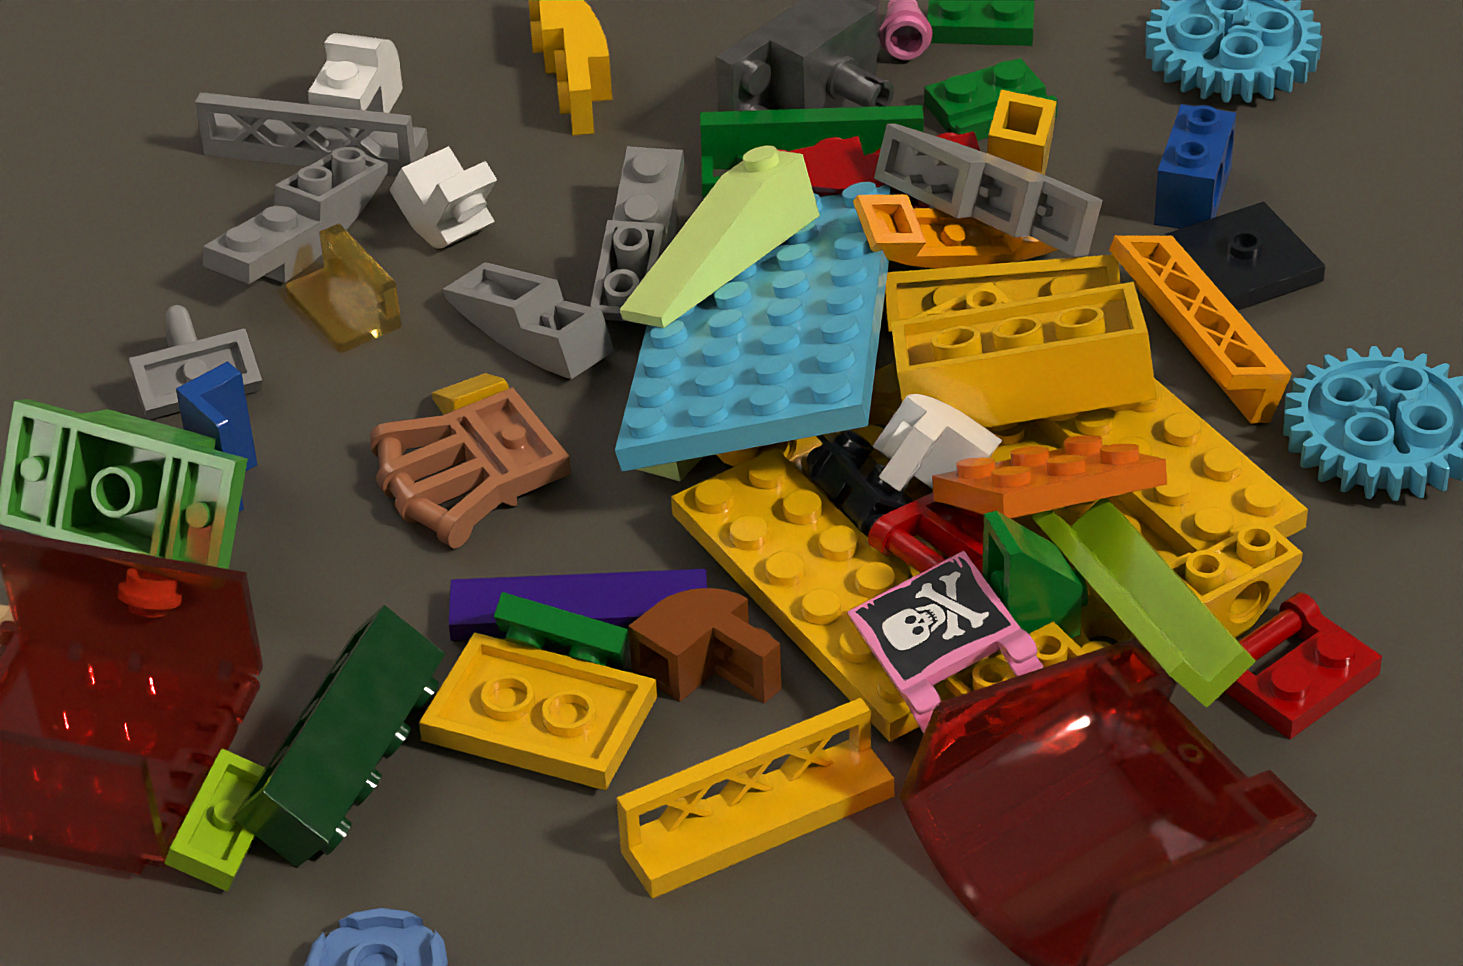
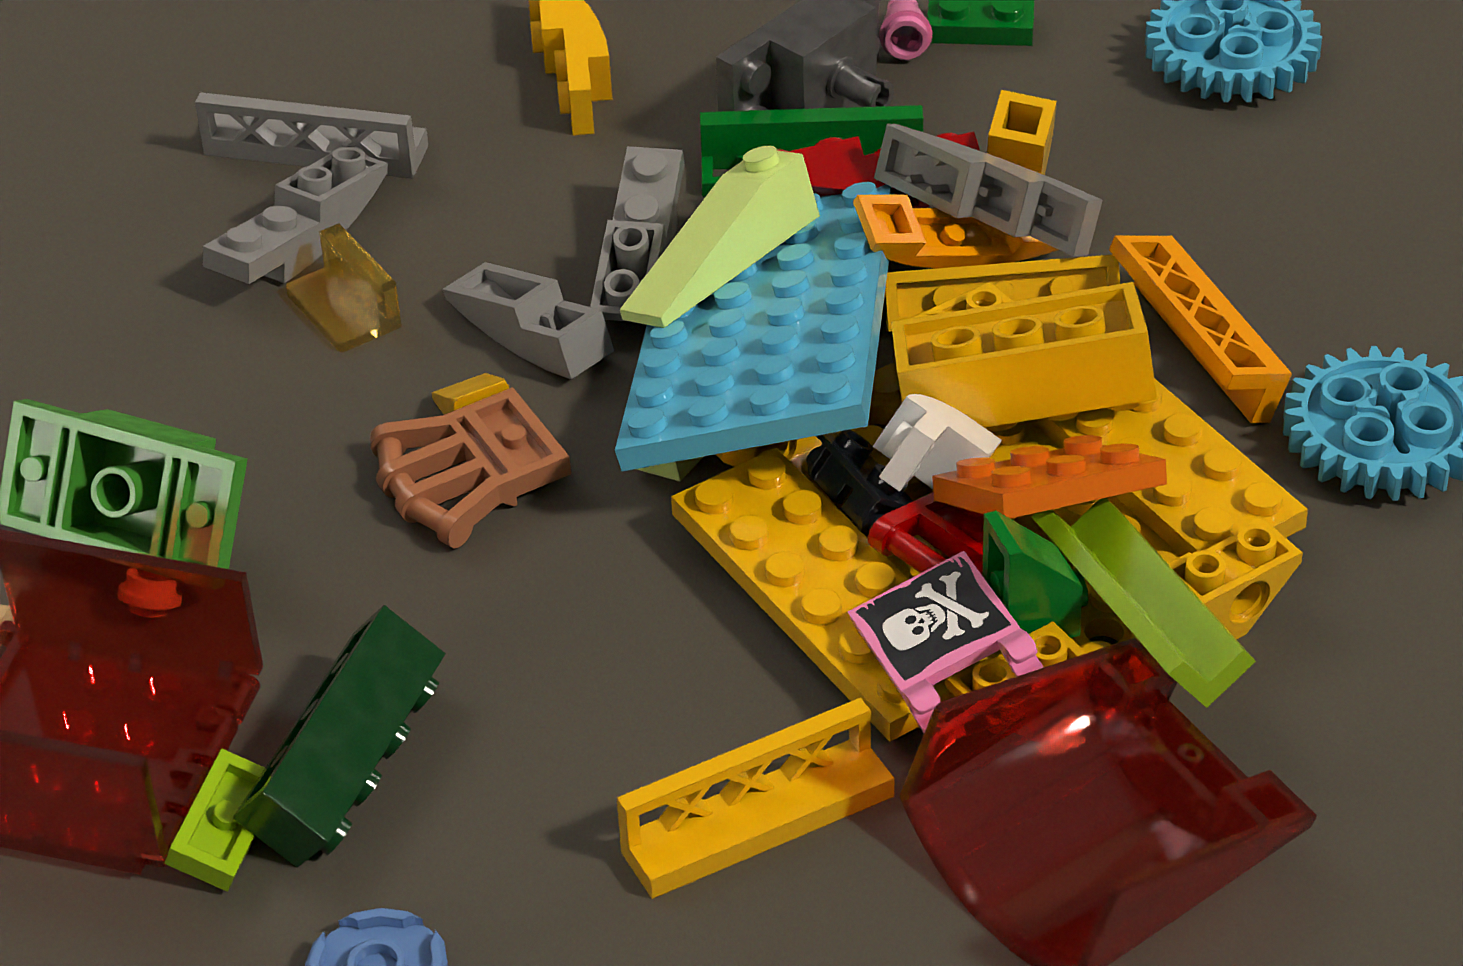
(164, 370): light grey plate -> none
(218, 409): blue panel -> none
(358, 74): white brick -> none
(444, 199): white brick -> none
(539, 710): yellow plate -> none
(540, 624): green plate -> none
(606, 597): dark purple tile -> none
(700, 635): dark orange brick -> none
(970, 100): green plate -> none
(1194, 166): blue brick -> none
(1251, 255): black plate -> none
(1308, 678): red plate -> none

